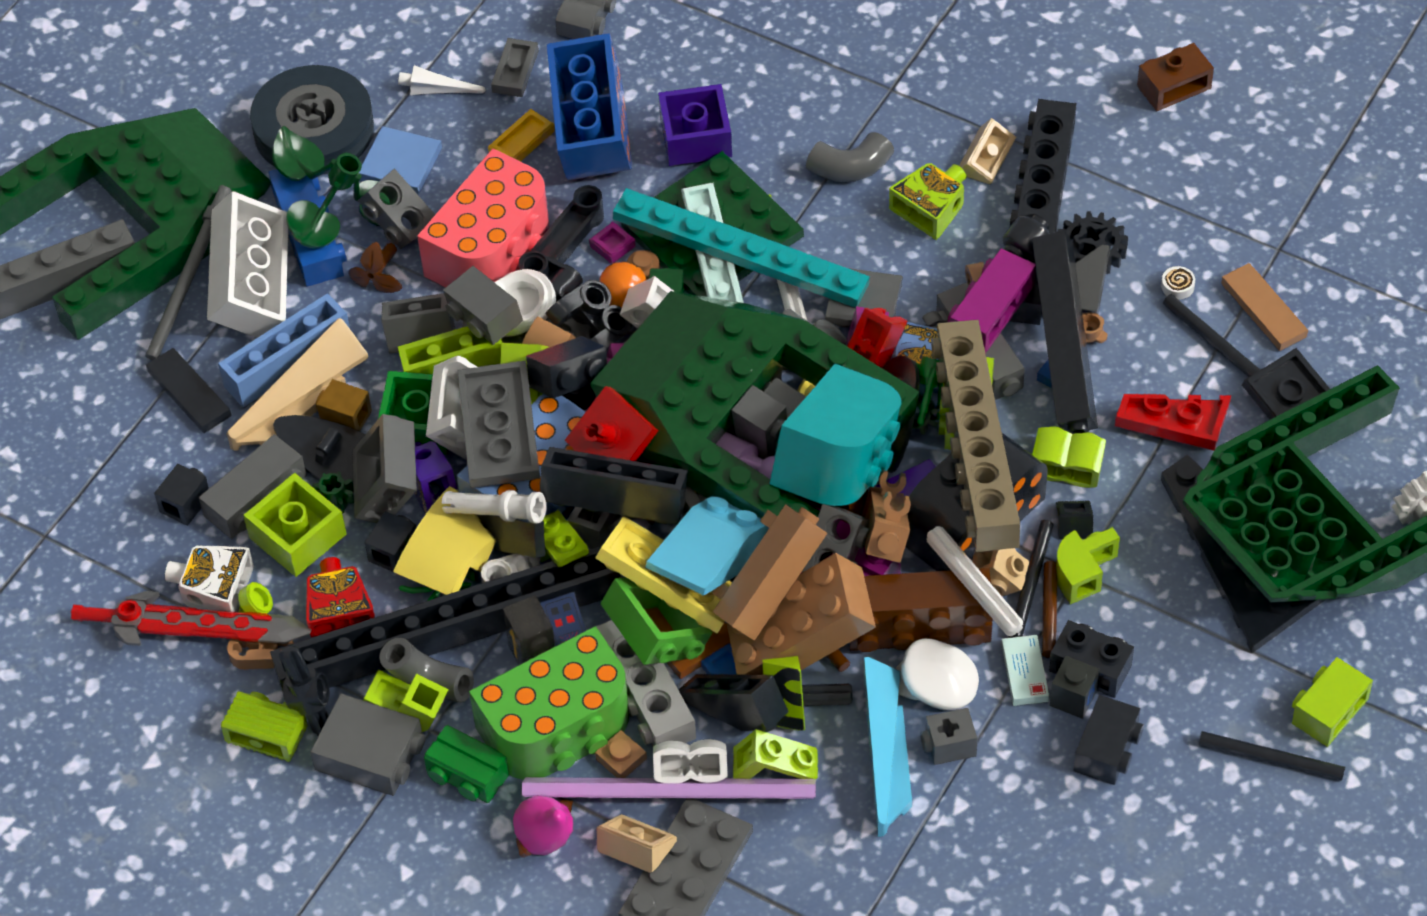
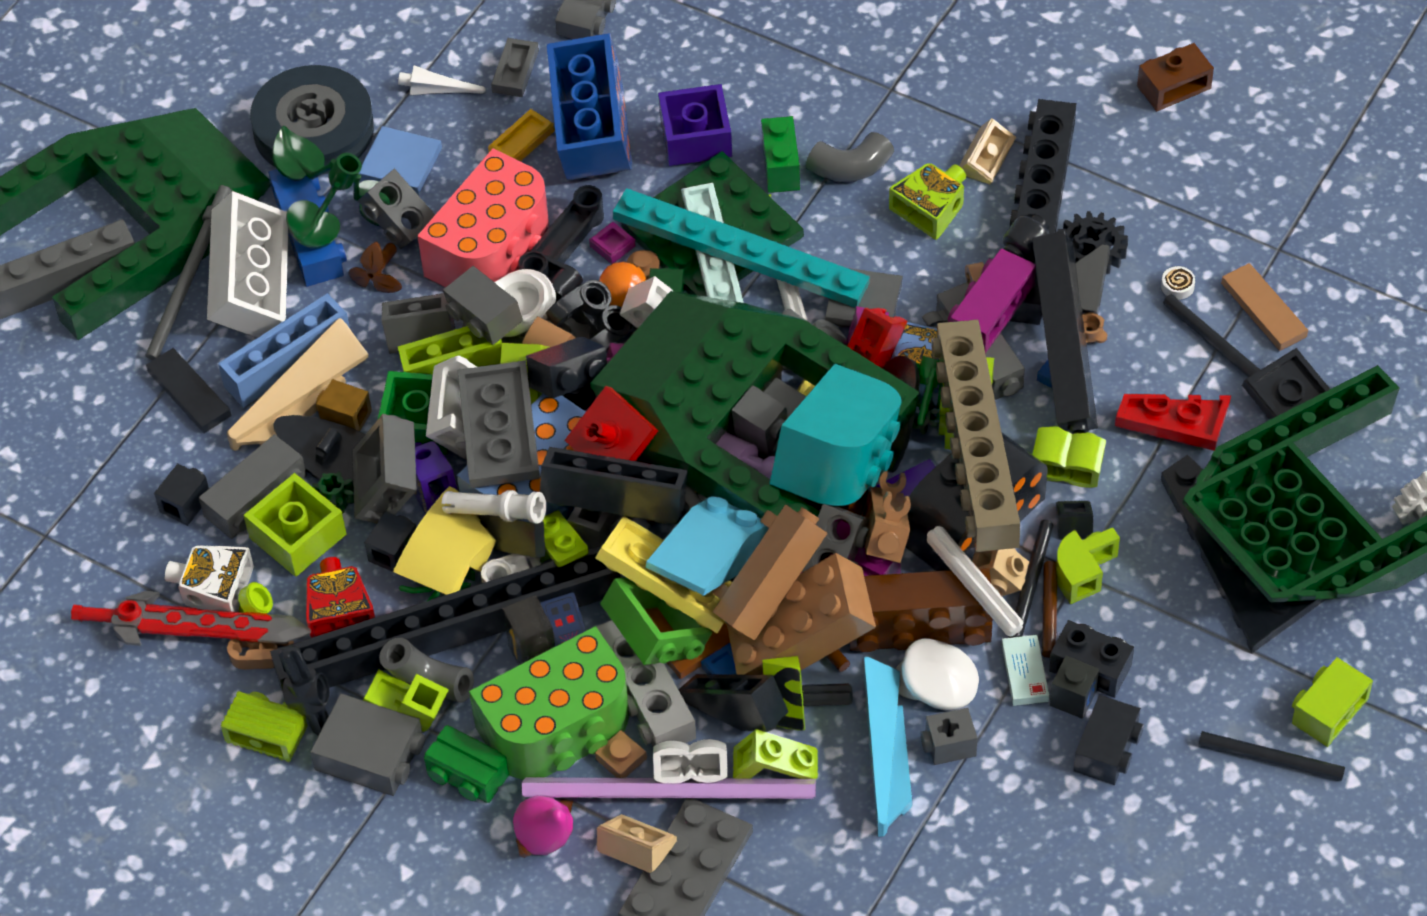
(780, 154): none -> green brick

